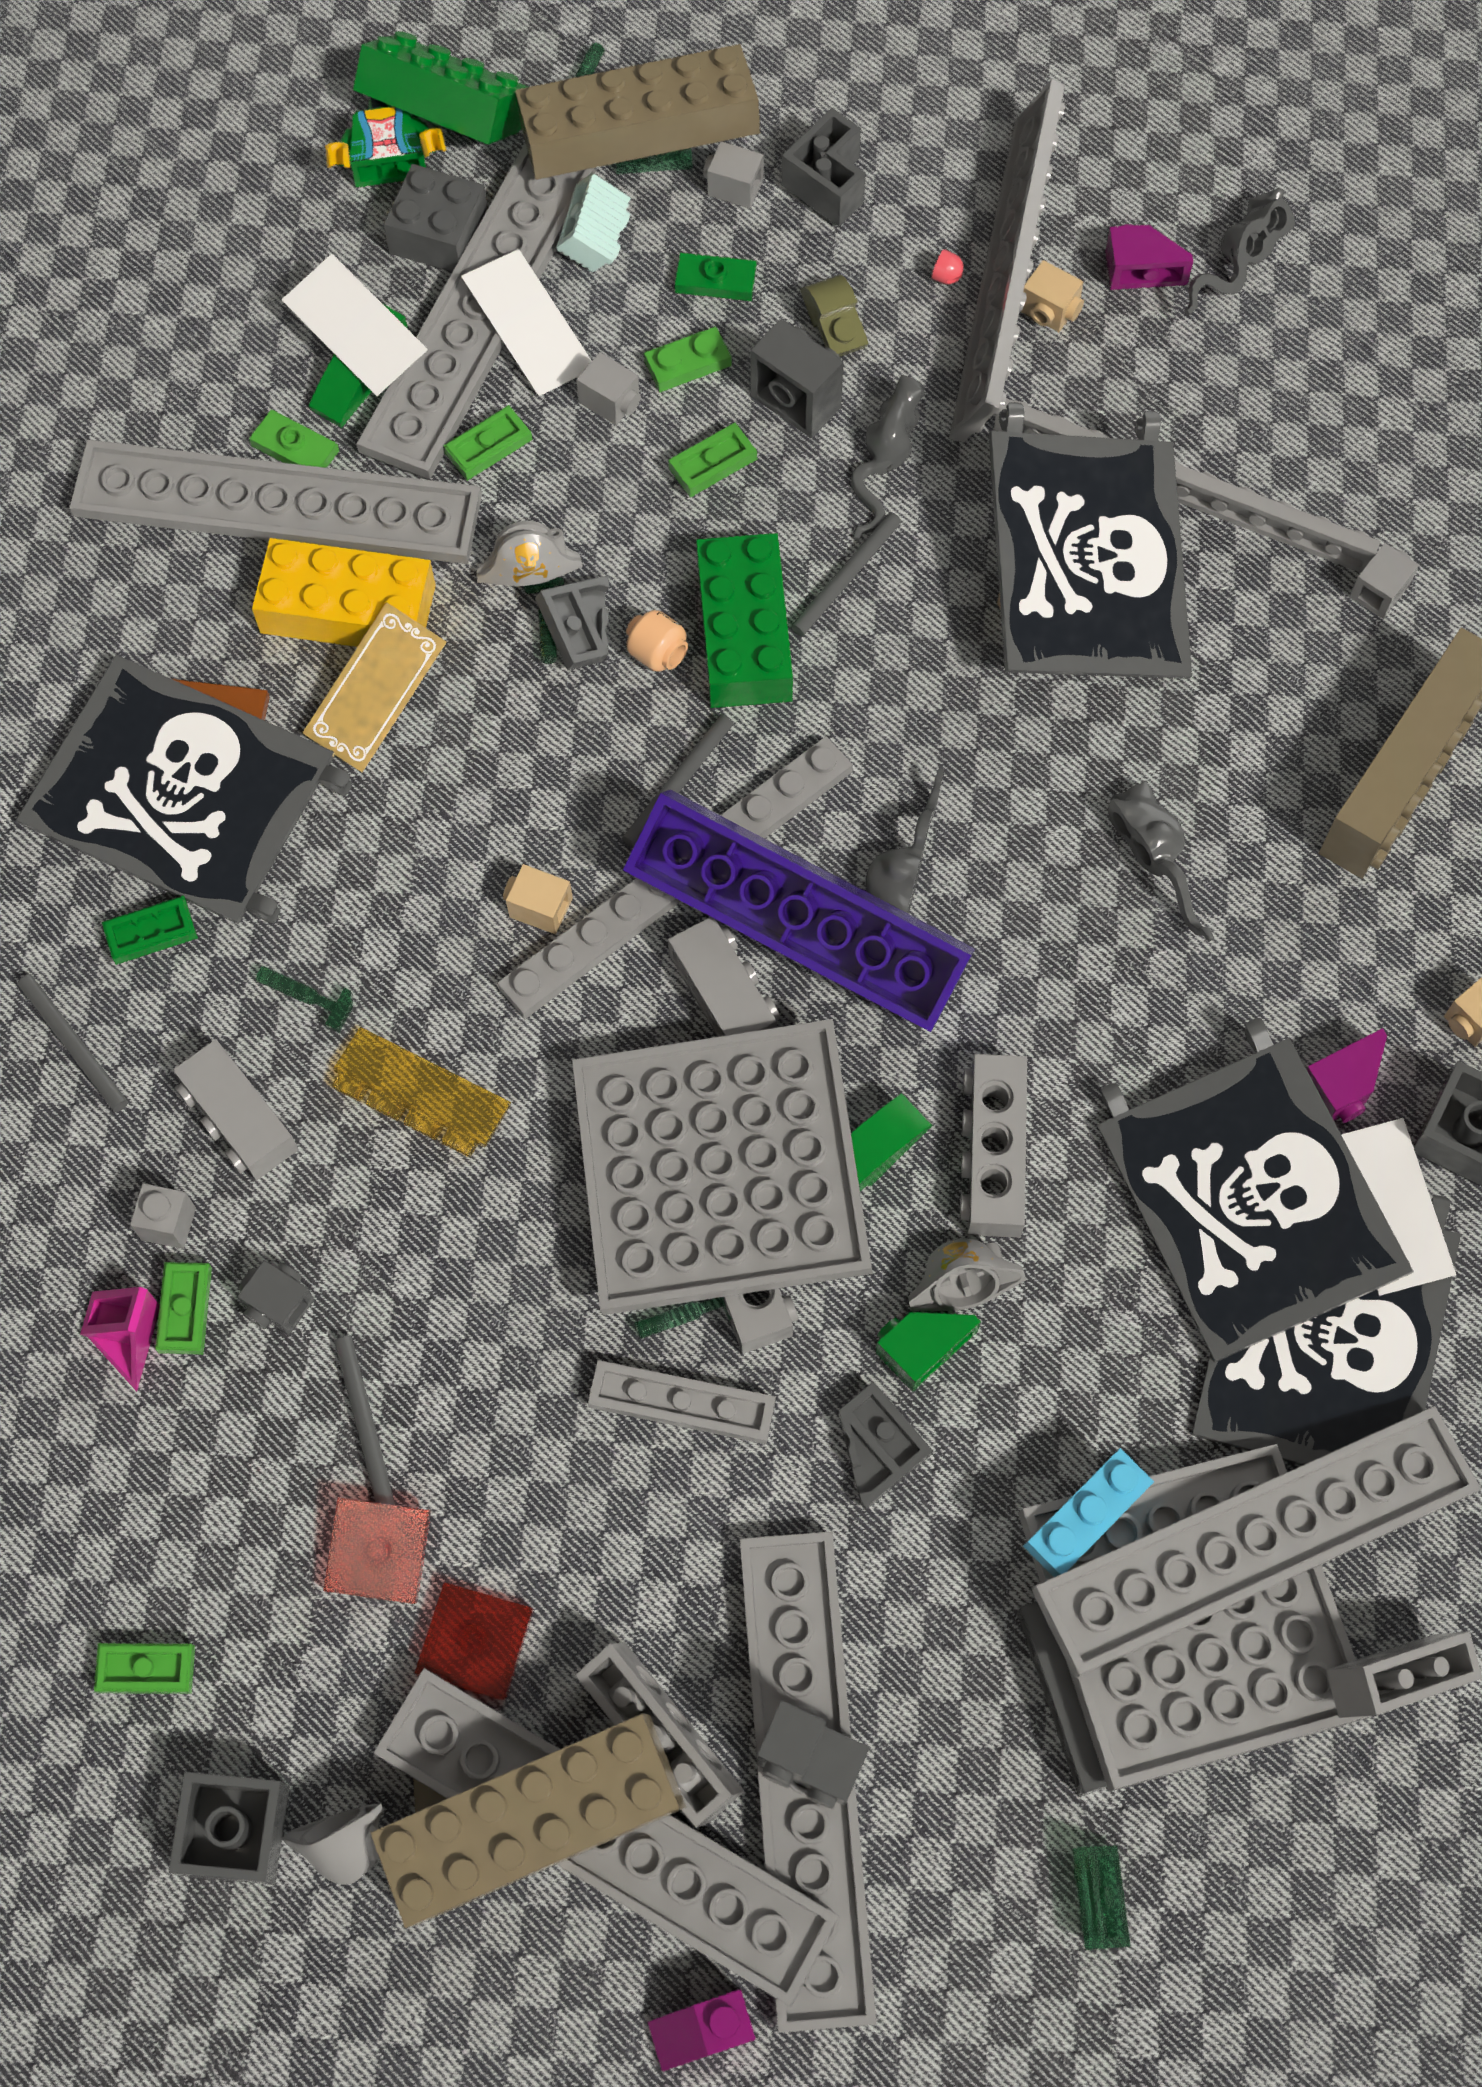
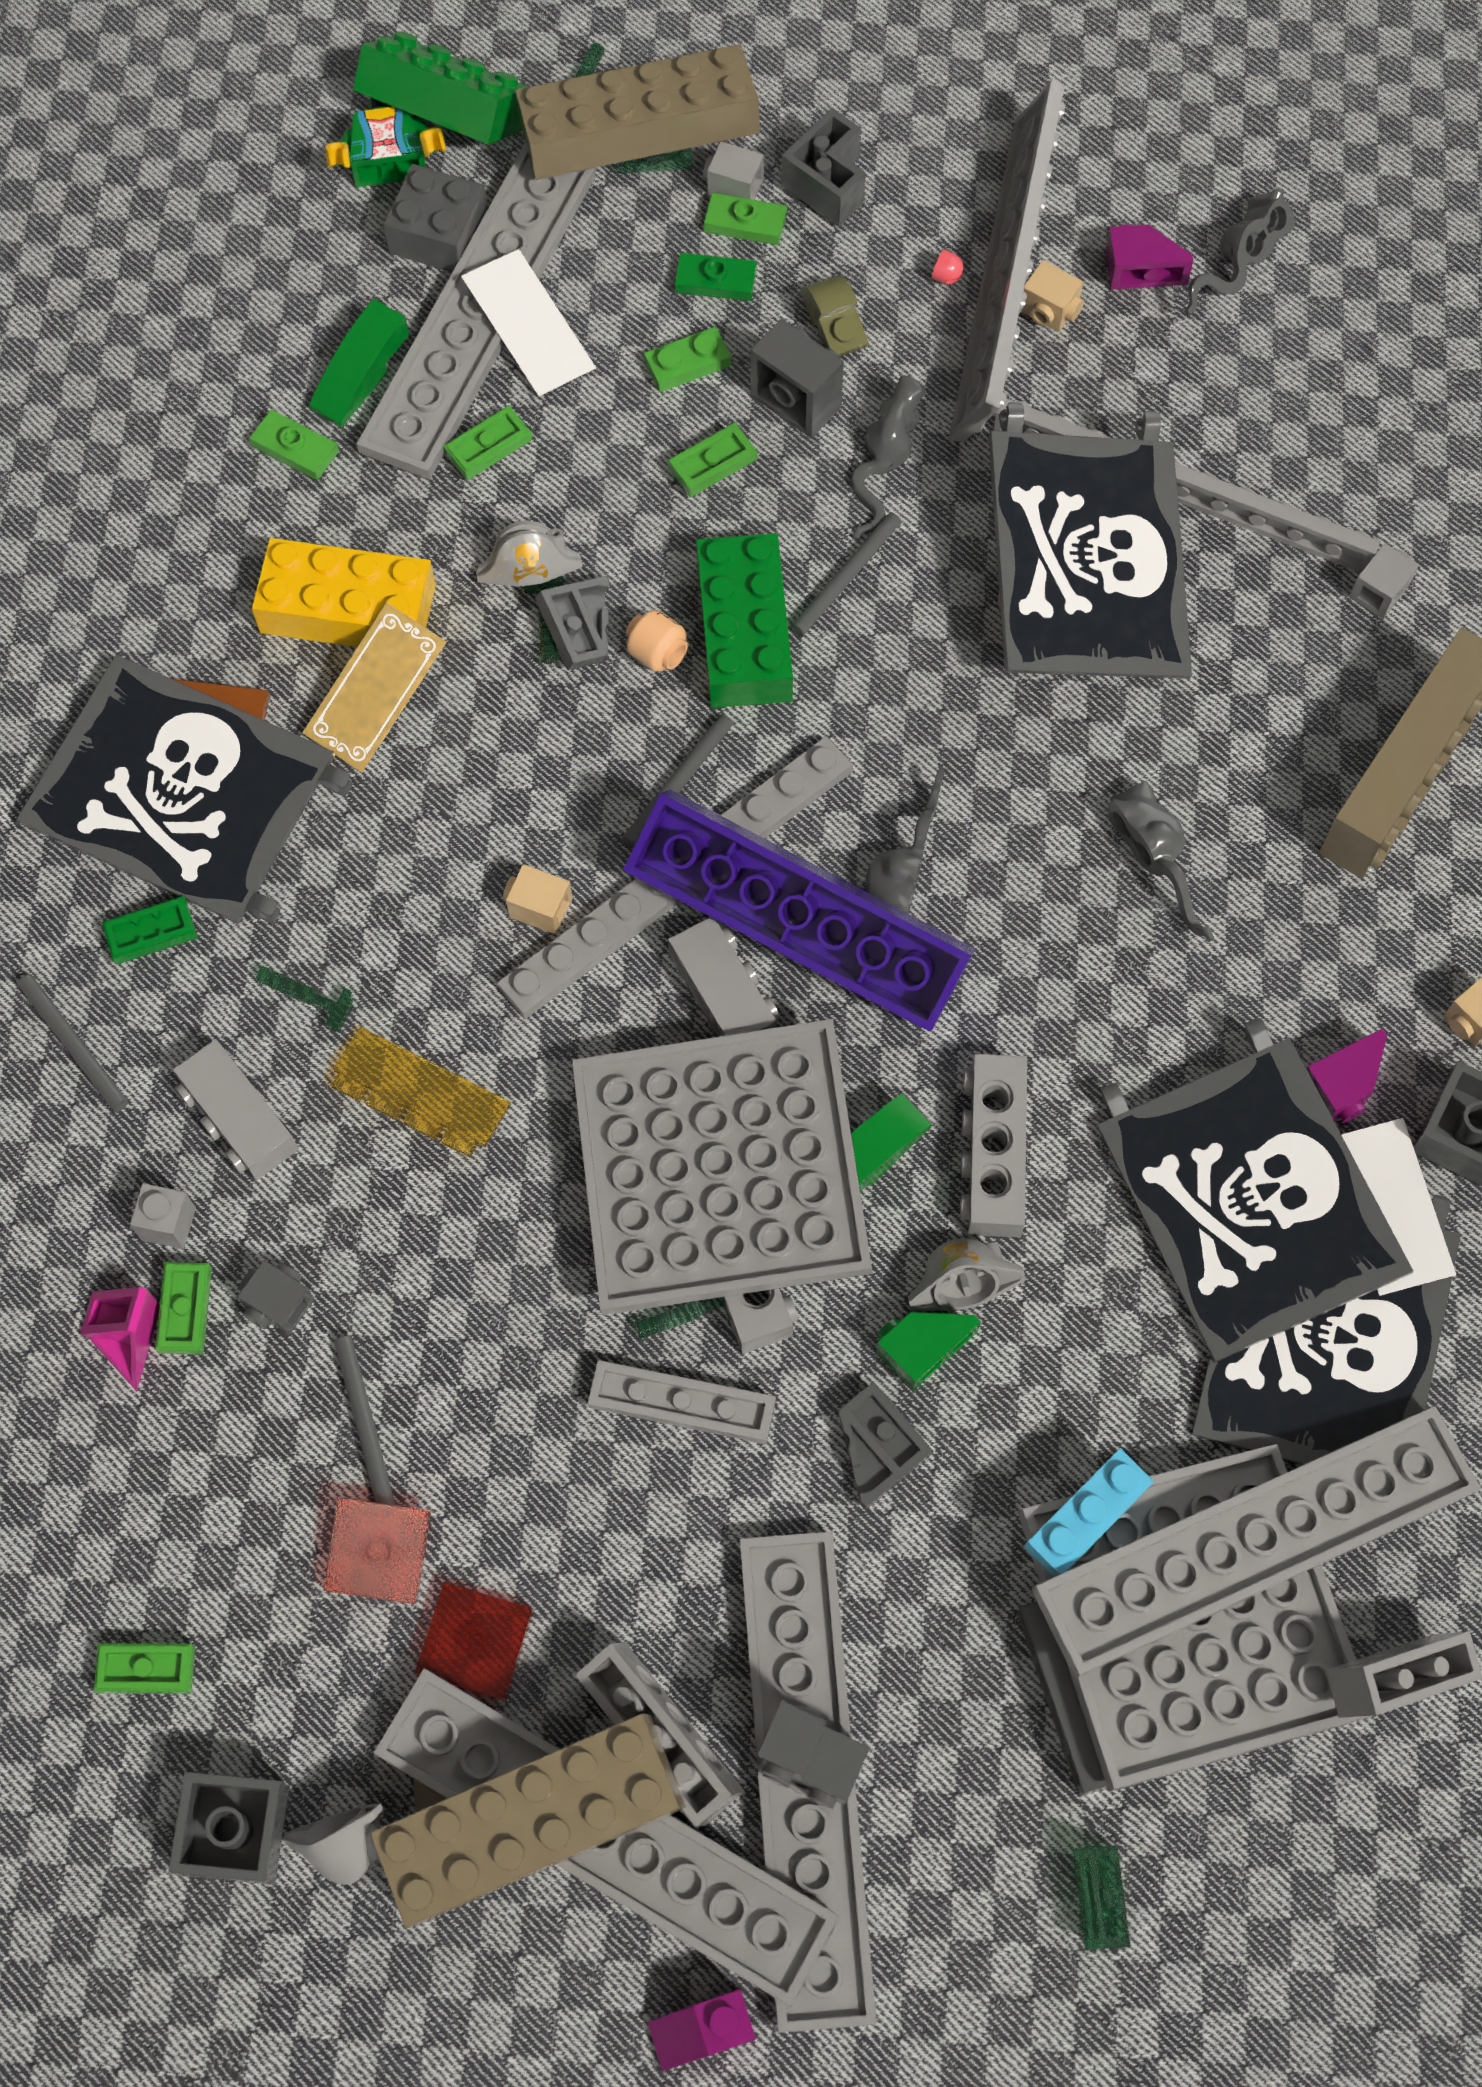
(276, 501): light grey plate -> none
(354, 324): white sticker -> none
(594, 223): light aqua brick -> none
(608, 389): light grey brick -> none
(745, 218): none -> bright green plate

